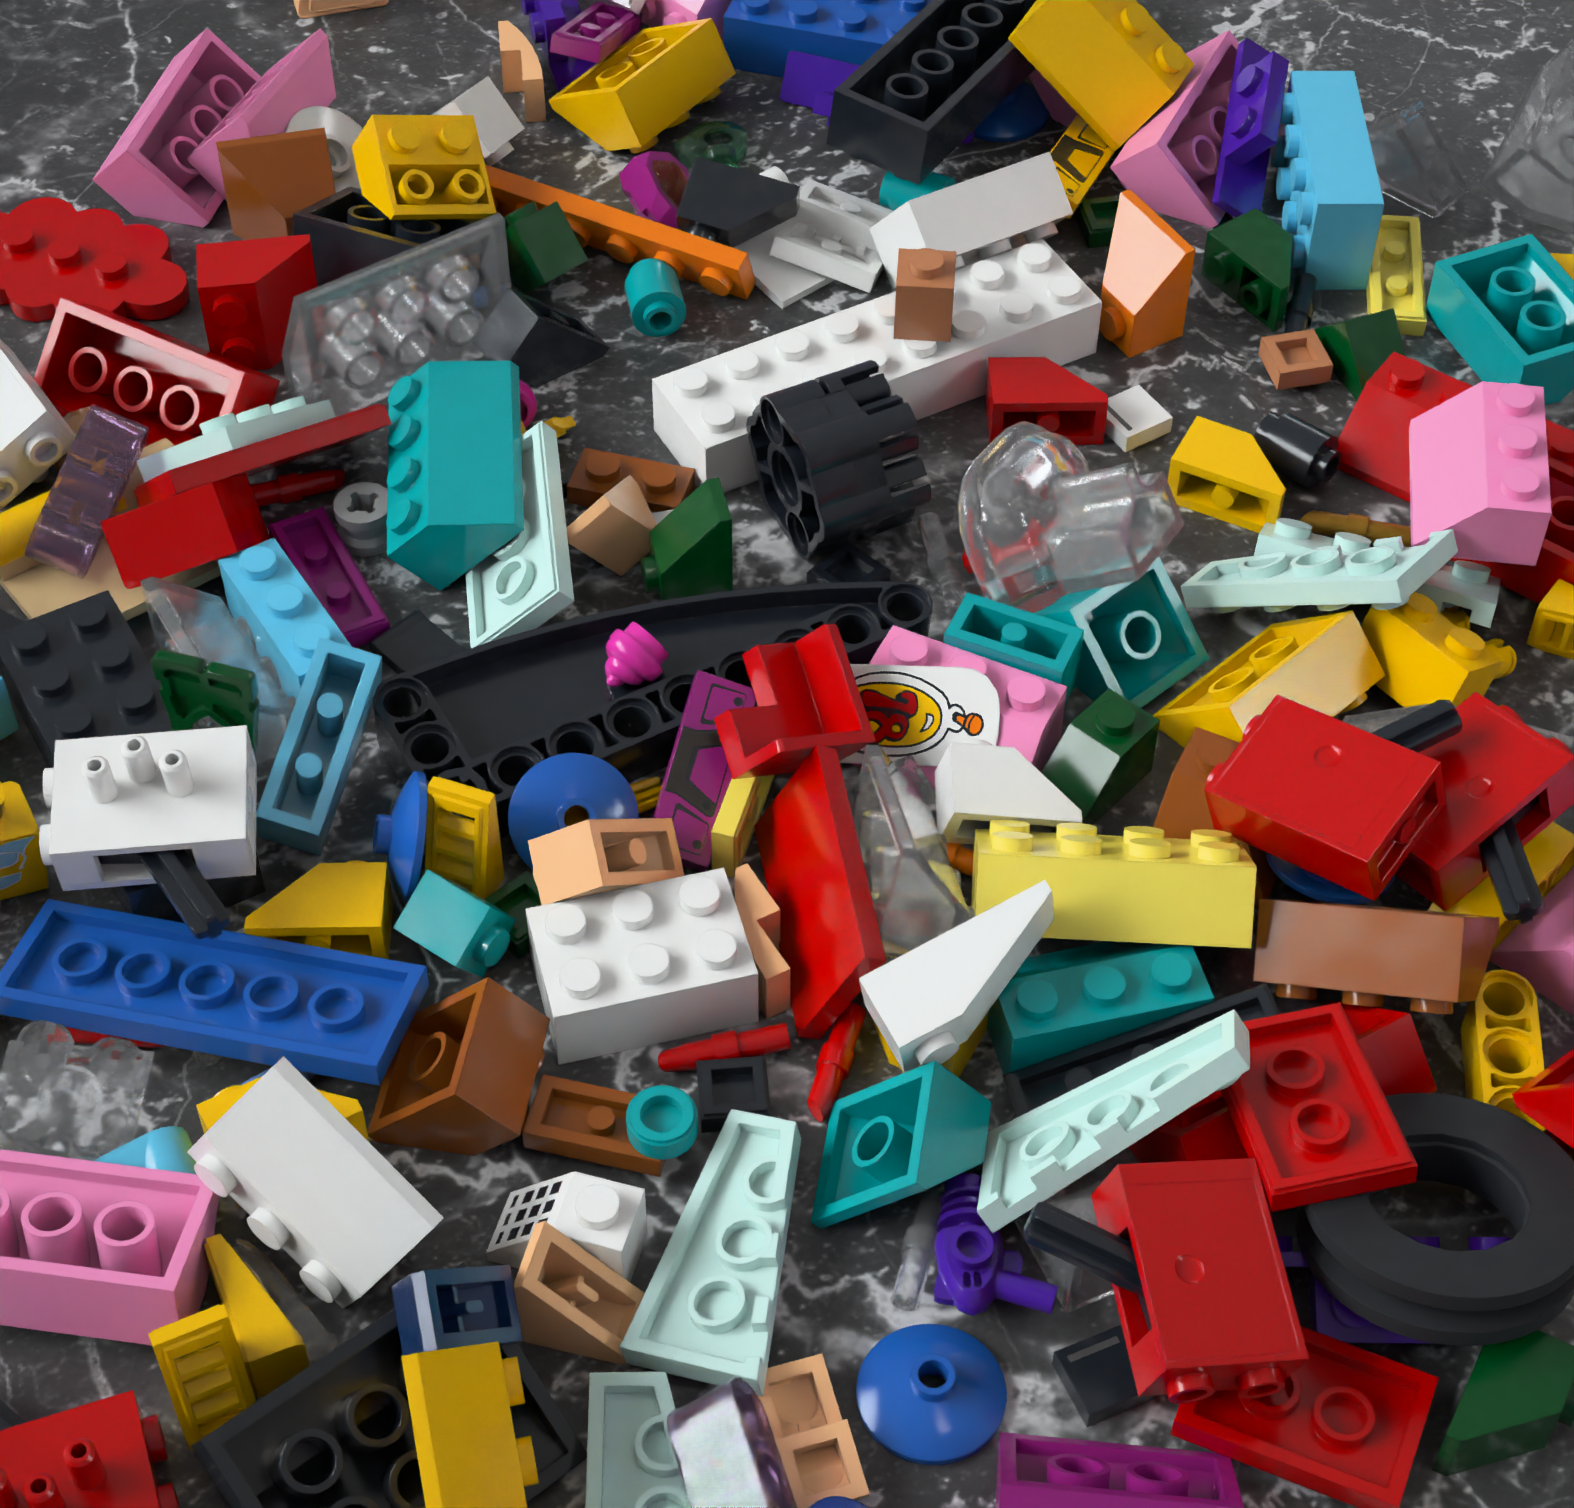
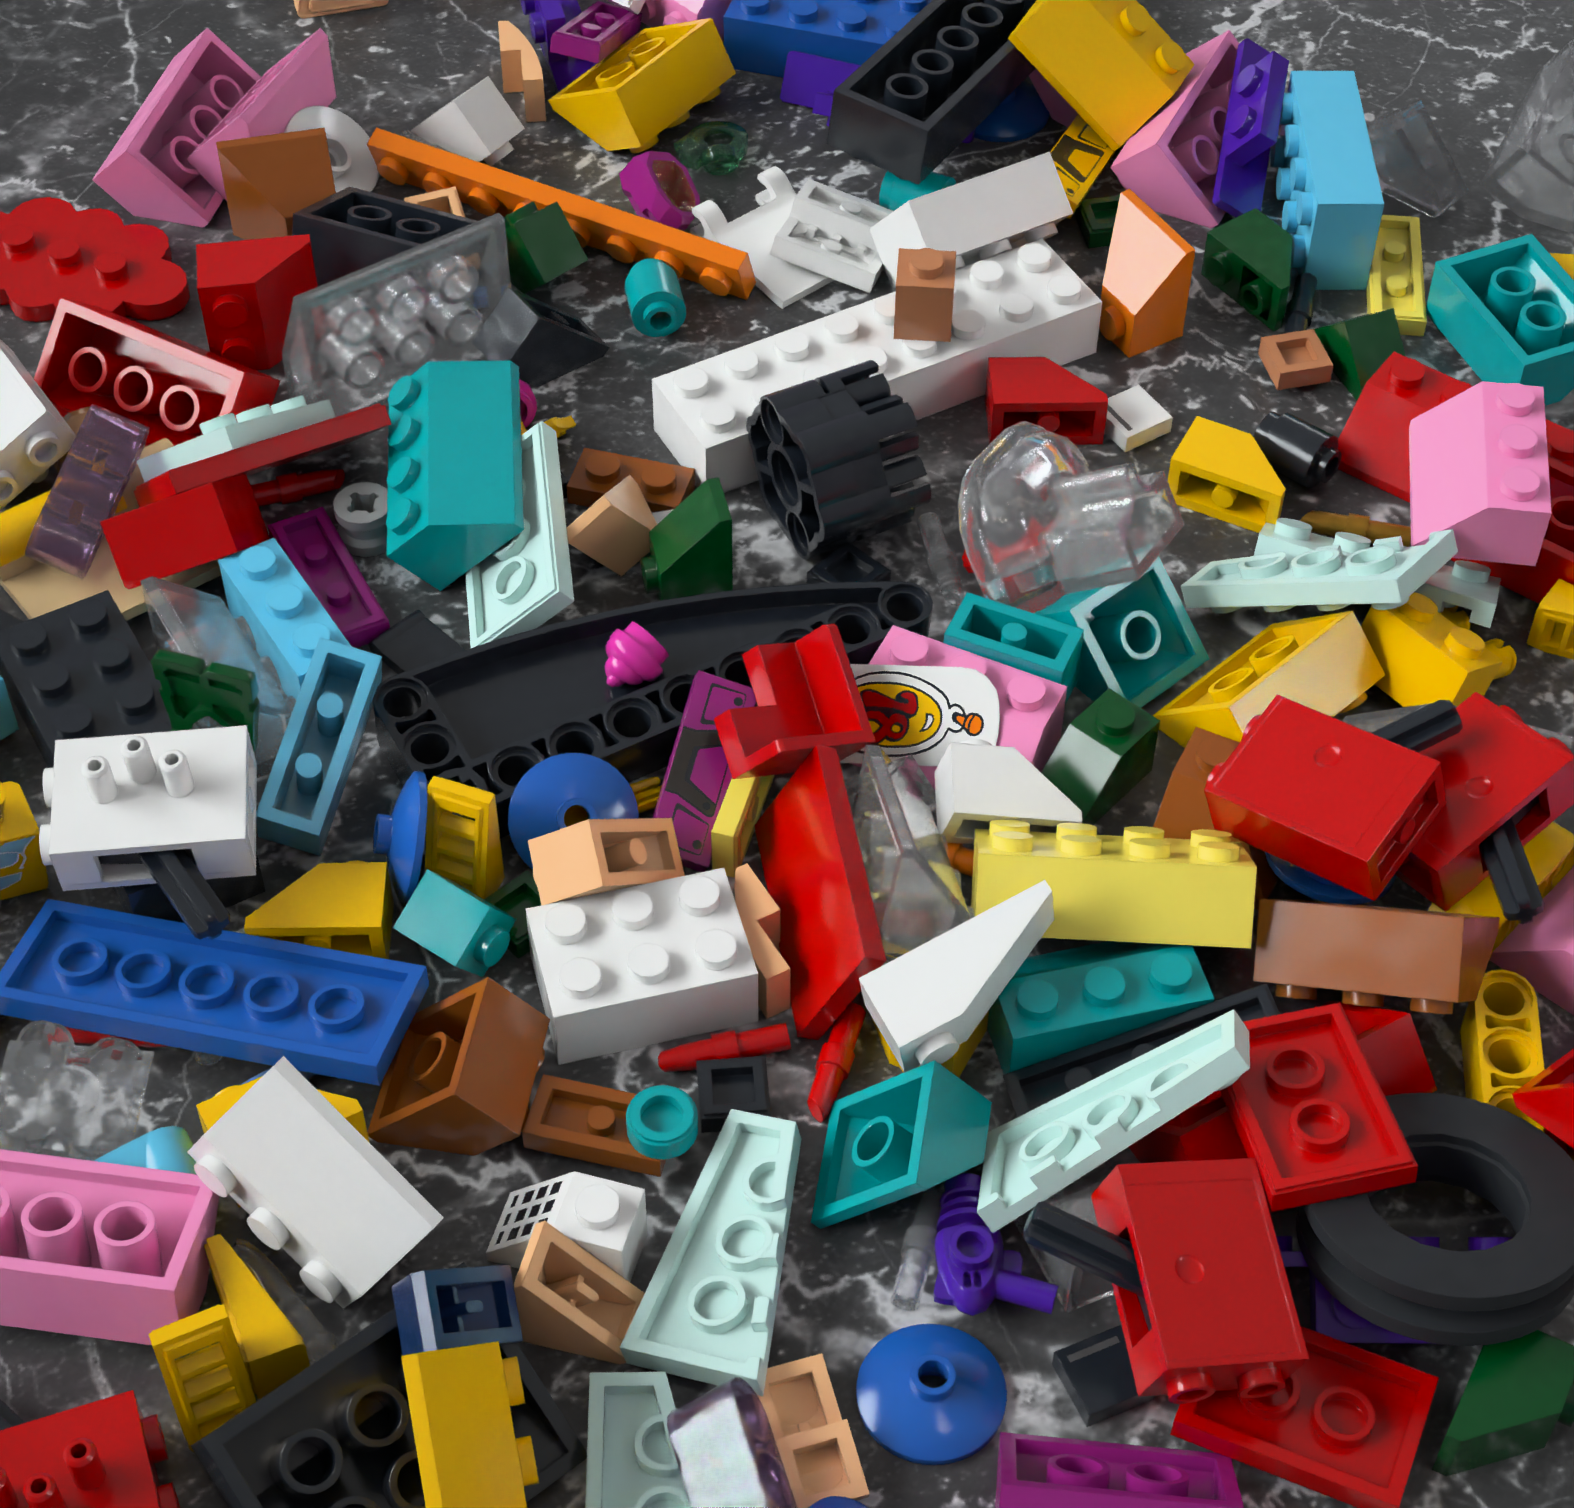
(423, 167): yellow slope -> none
(733, 203): black slope -> none

